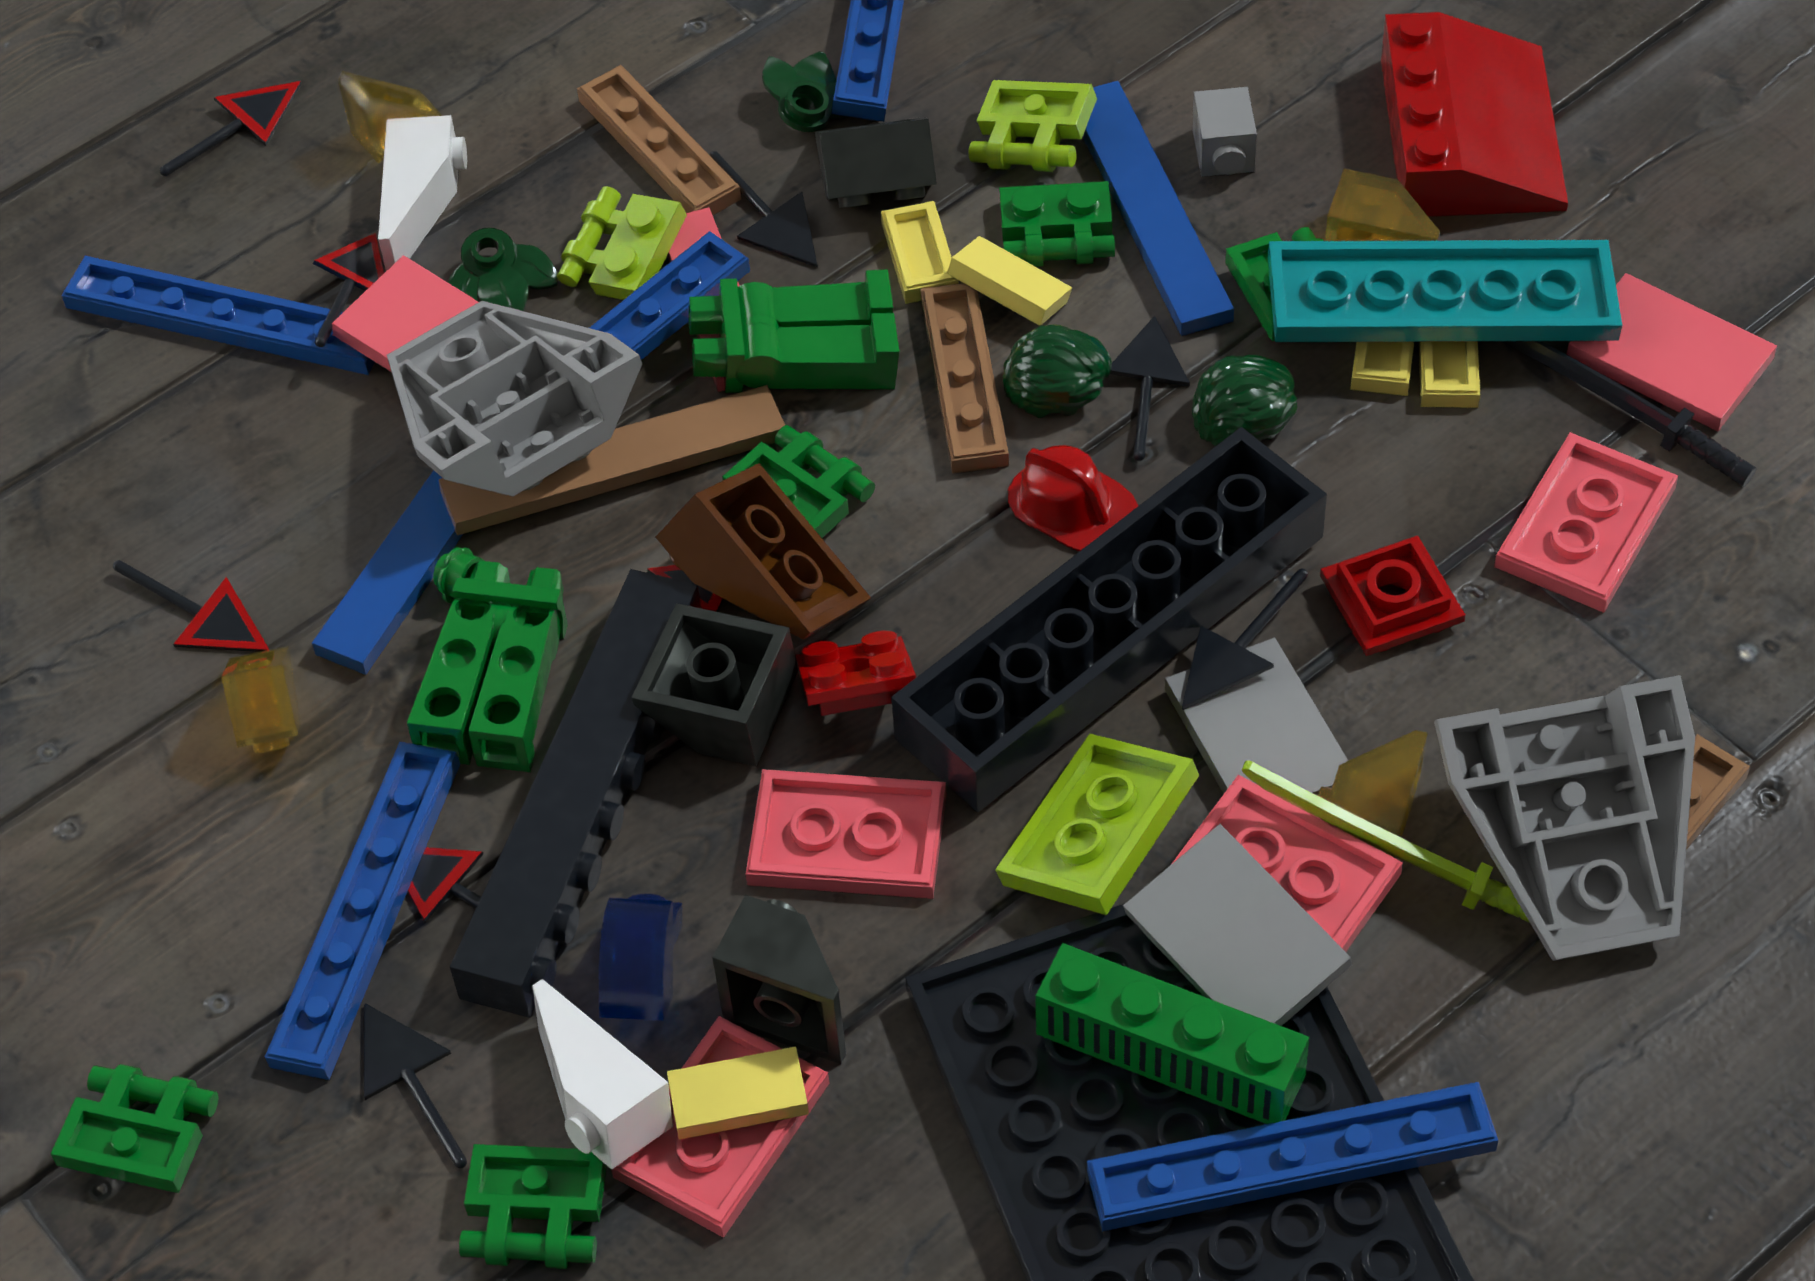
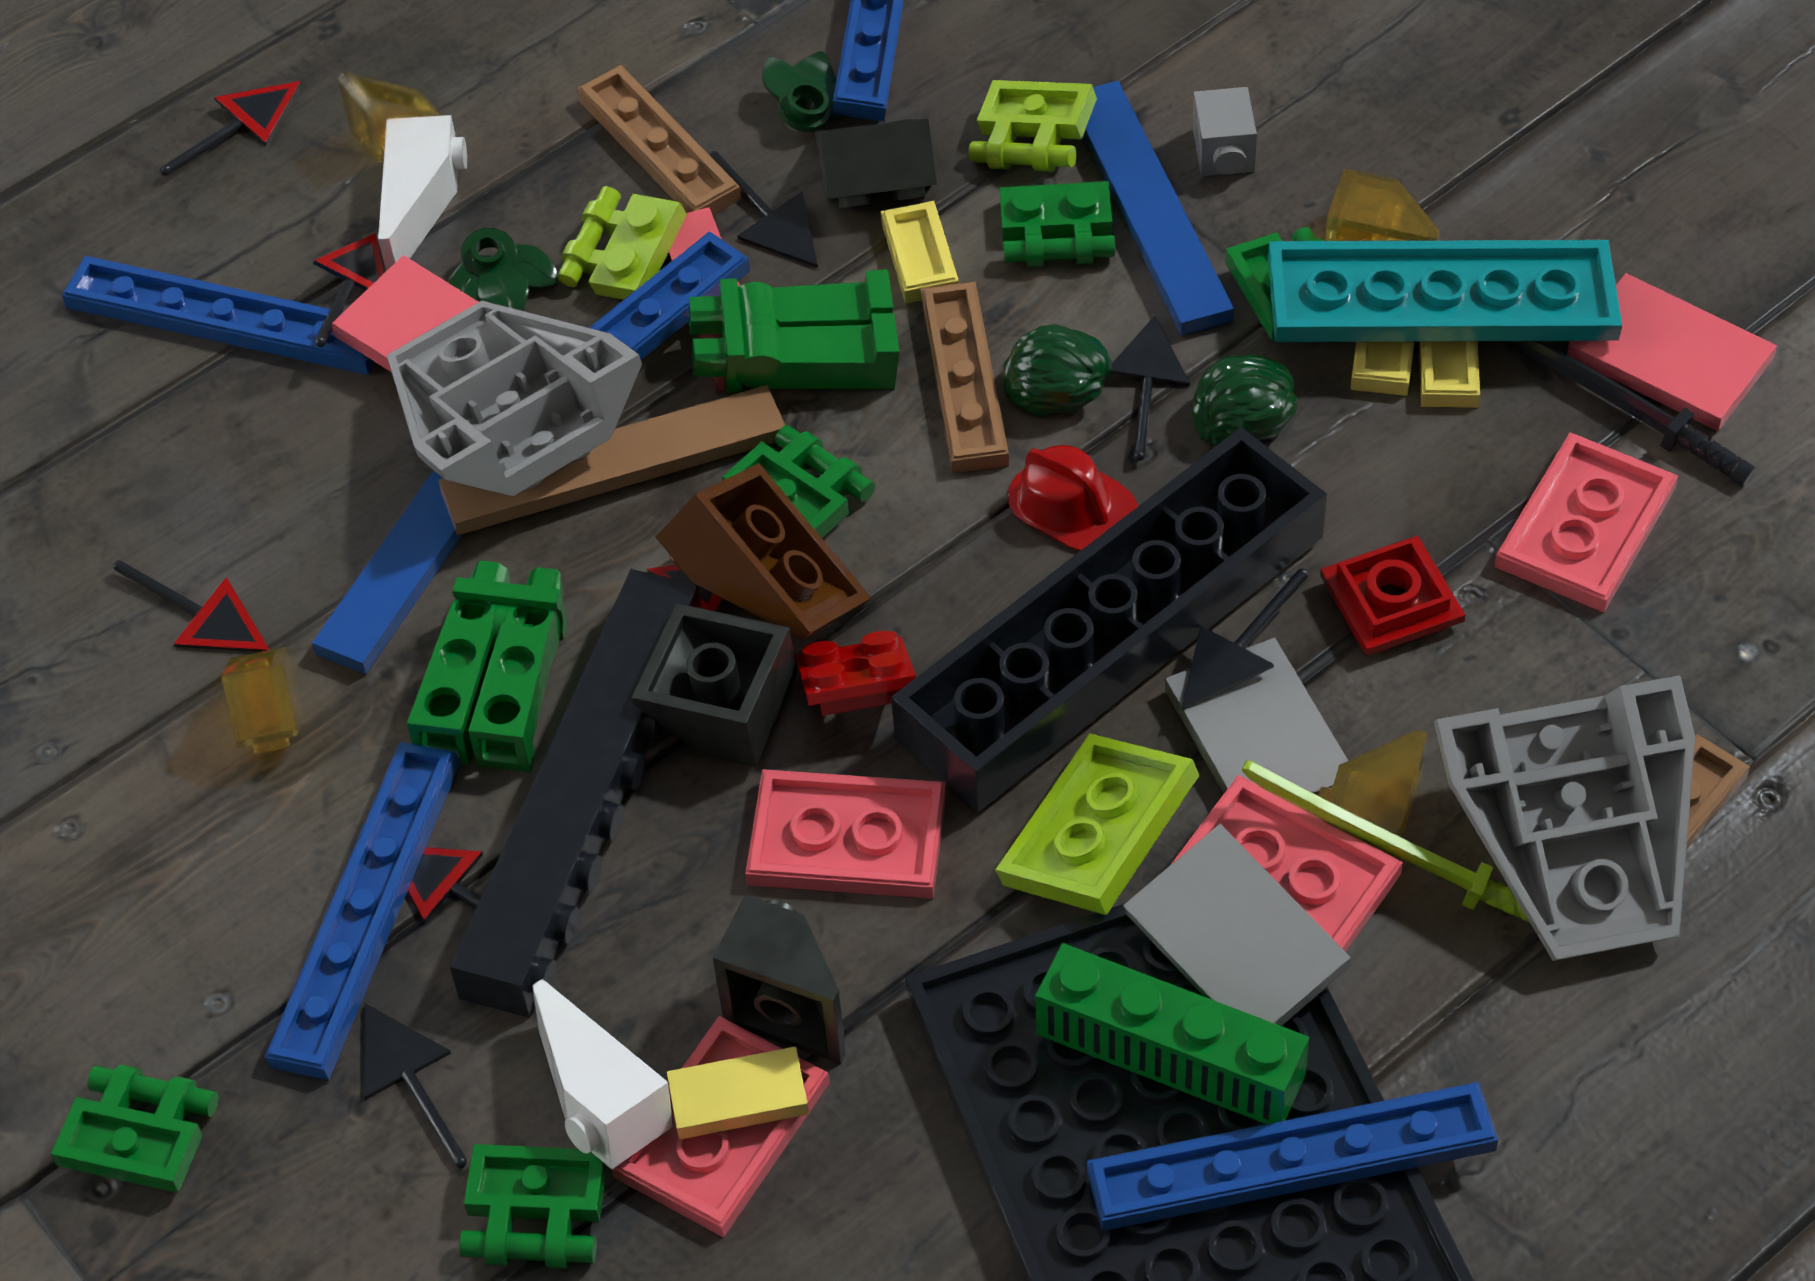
(458, 563): green plate -> none
(638, 957): clear blue brick -> none
(1009, 280): light yellow tile -> none
(1470, 118): red slope -> none

